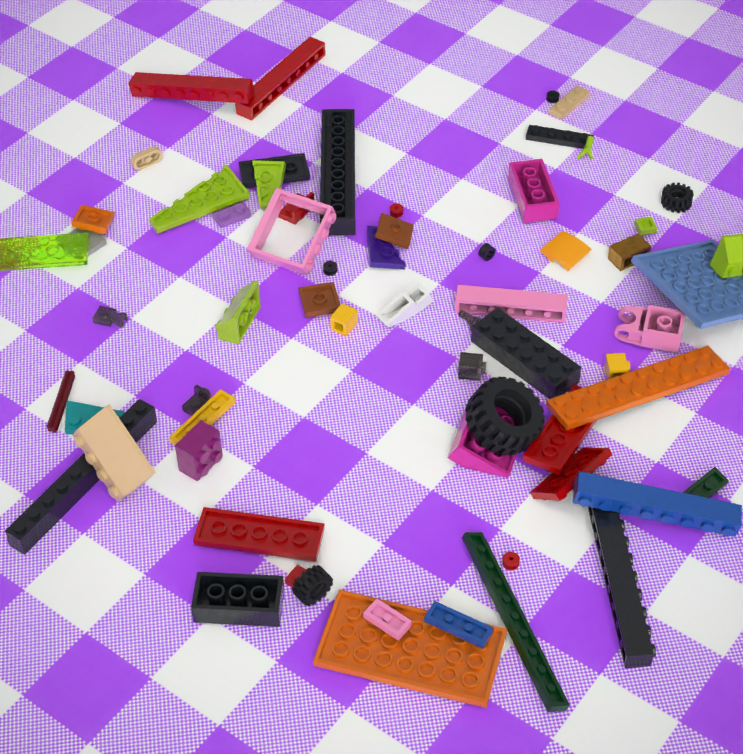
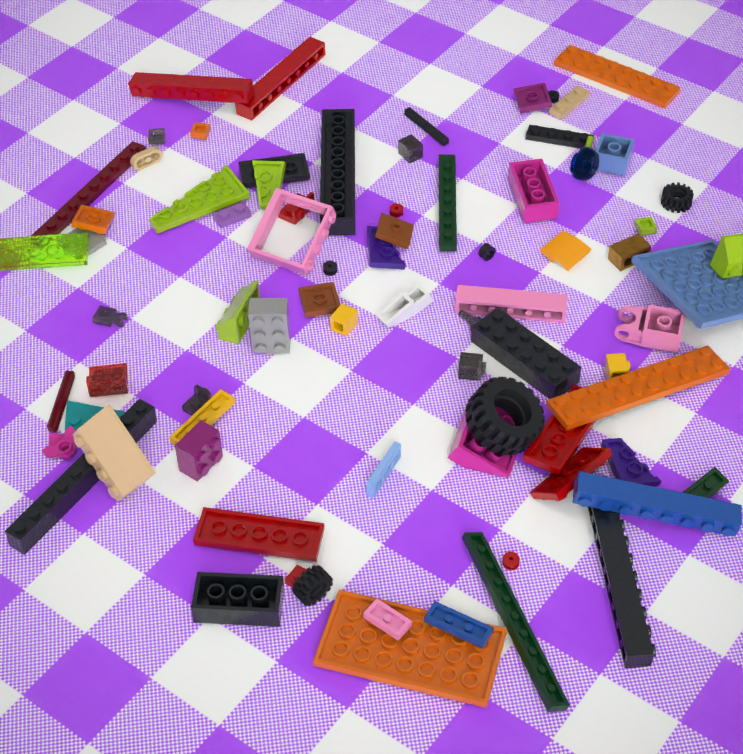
(61, 444): none -> dark pink plate
(90, 191): none -> dark red plate
(107, 380): none -> clear red bracket
(156, 136): none -> clear smoke plate
(200, 130): none -> orange plate
(269, 325): none -> light grey brick
(383, 469): none -> light blue tile
(410, 148): none -> clear smoke brick
(426, 126): none -> black axle
(447, 203): none -> dark green plate
(532, 97): none -> magenta plate
(584, 164): none -> clear blue tile
(614, 153): none -> medium blue brick
(617, 76): none -> orange plate
(626, 465): none -> dark purple wing

